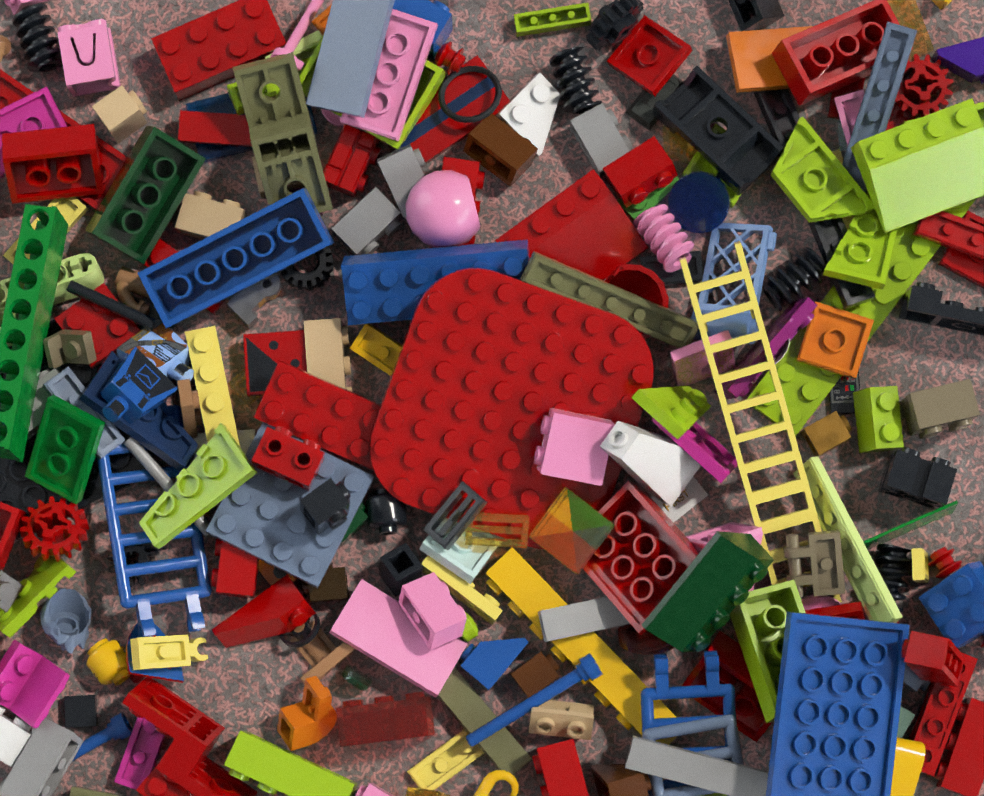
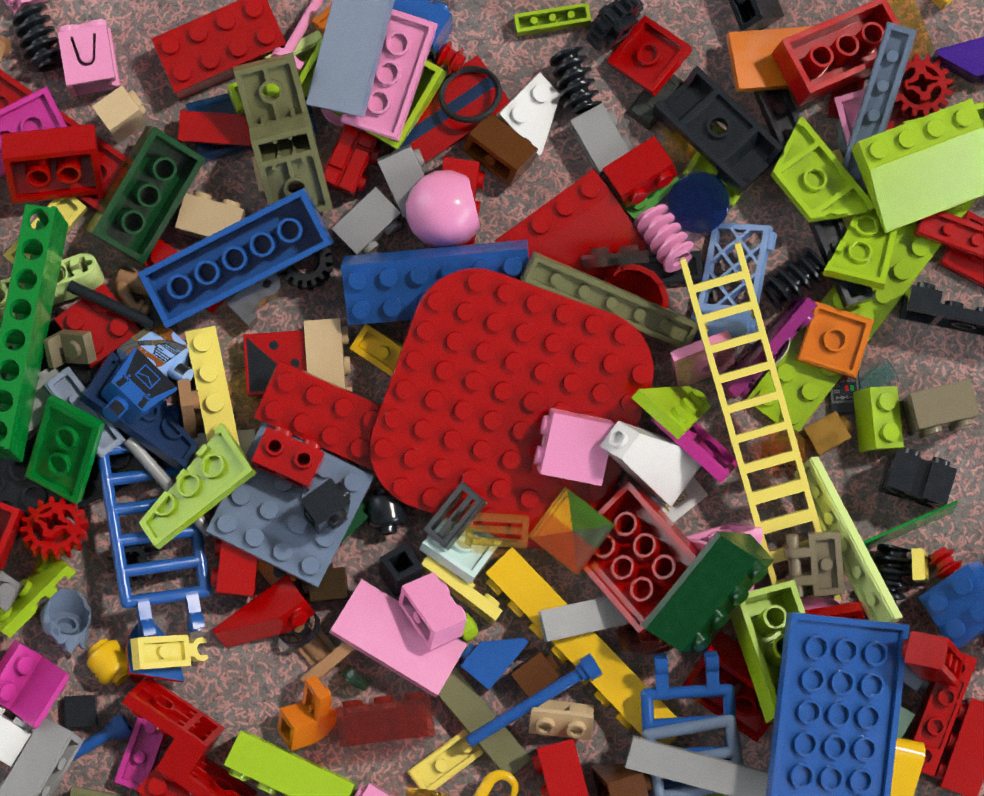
(628, 255): none -> clear smoke wing
(779, 443): none -> clear orange head
(880, 376): none -> clear light blue piece

